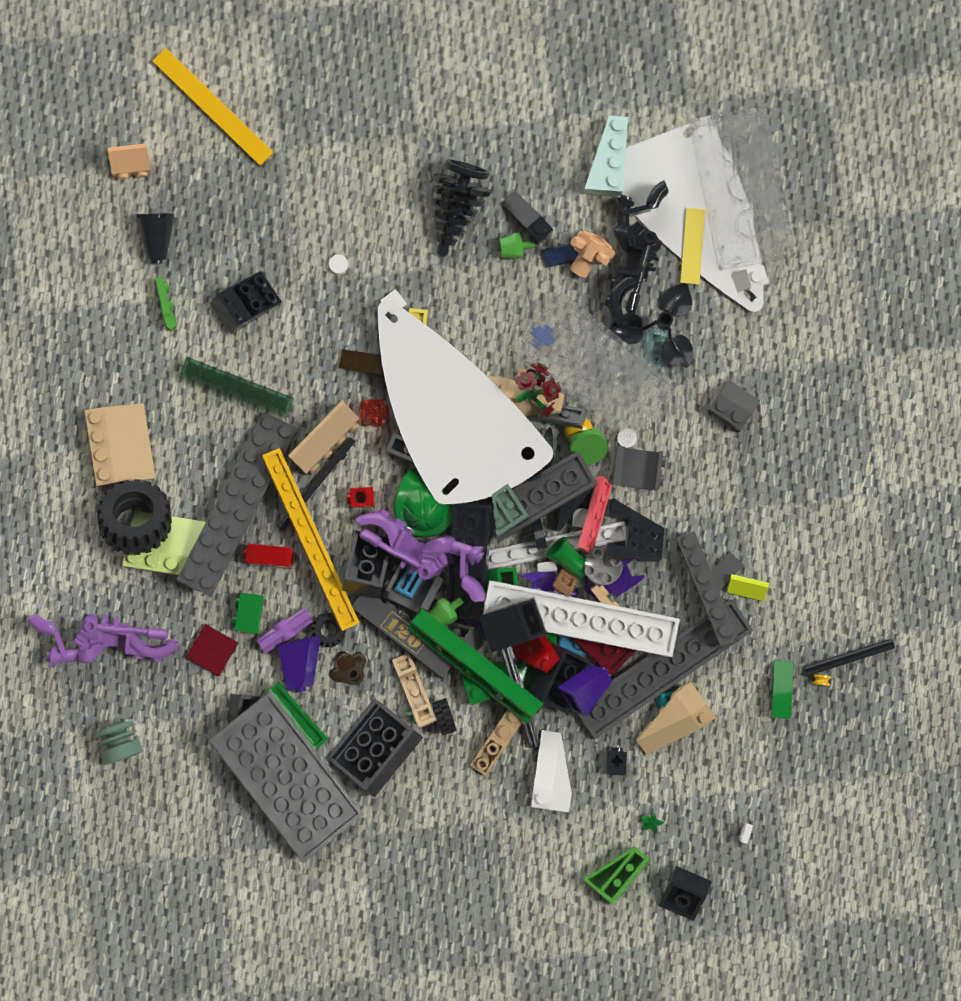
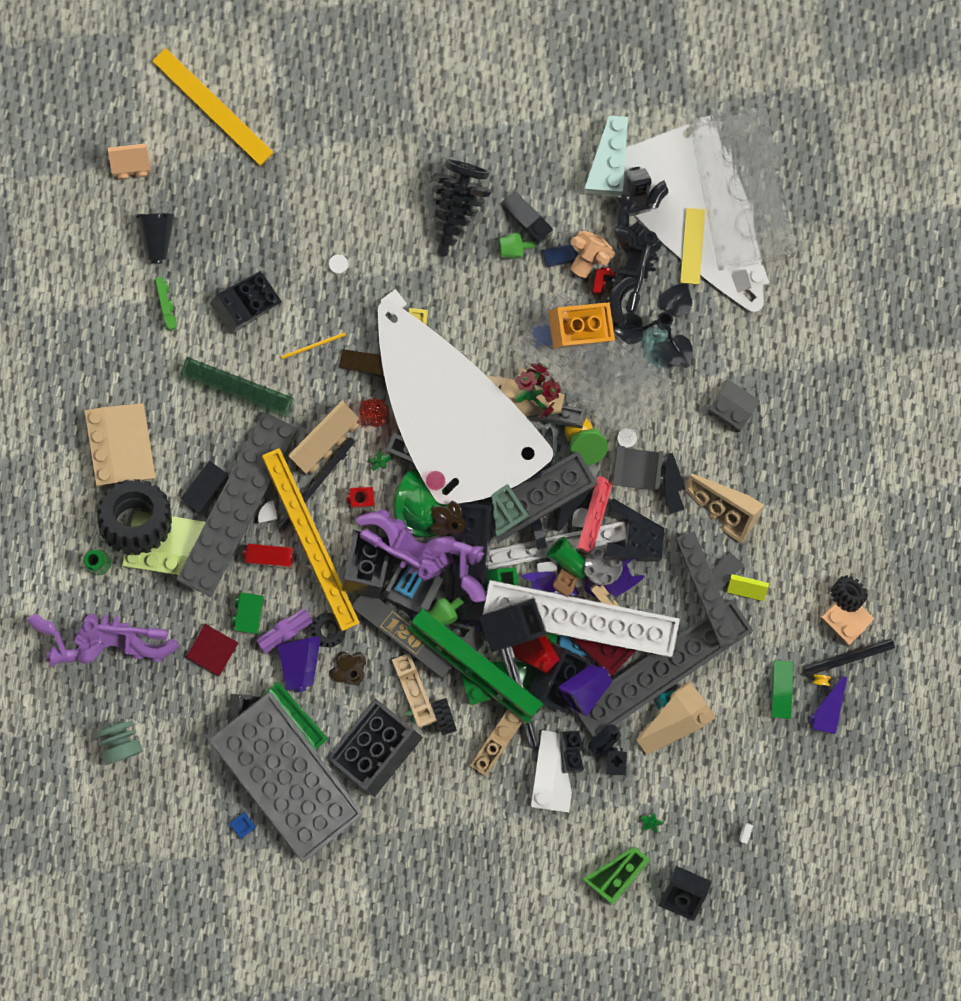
(103, 564): none -> green plant
(204, 486): none -> black piece
(242, 825): none -> blue tile
(267, 512): none -> white tile
(313, 345): none -> yellow axle
(381, 460): none -> green plant
(435, 480): none -> clear pink tile
(445, 517): none -> dark brown plate
(570, 752): none -> black slope
(581, 325): none -> light orange slope
(599, 282): none -> red bracket
(604, 740): none -> black beam
(638, 181): none -> black slope
(672, 486): none -> black slope
(732, 508): none -> tan wedge
(828, 712): none -> dark purple slope
(846, 624): none -> light nougat slope
(849, 593): none -> black tyre

